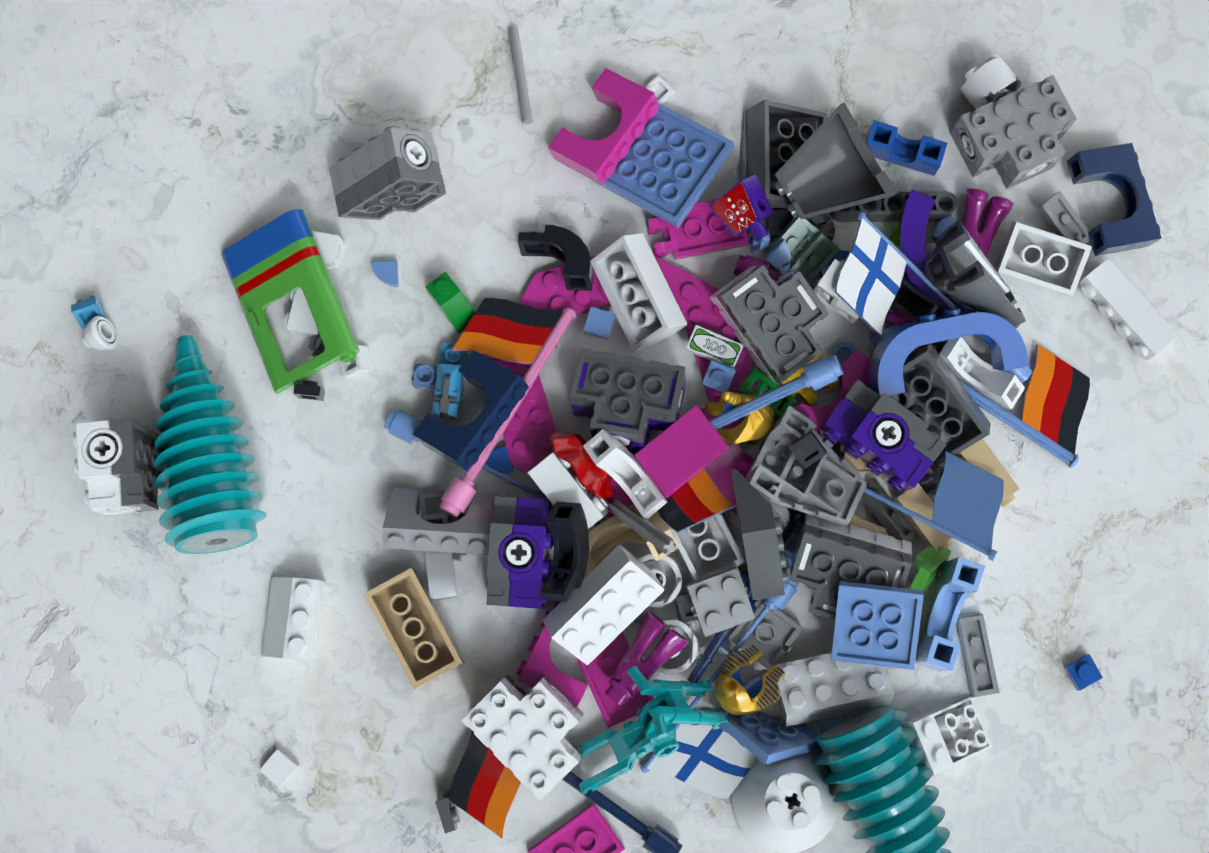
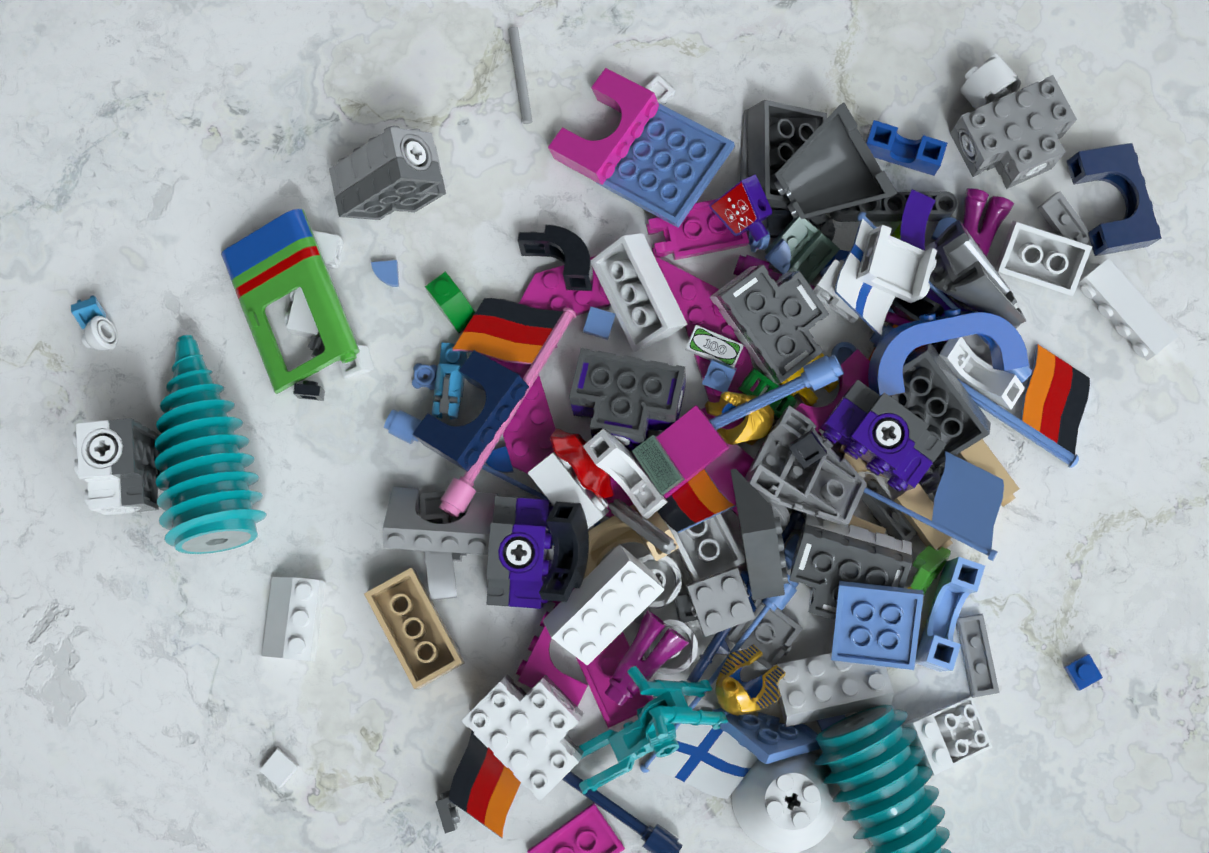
(658, 465): none -> sand green tile
(896, 266): none -> white panel

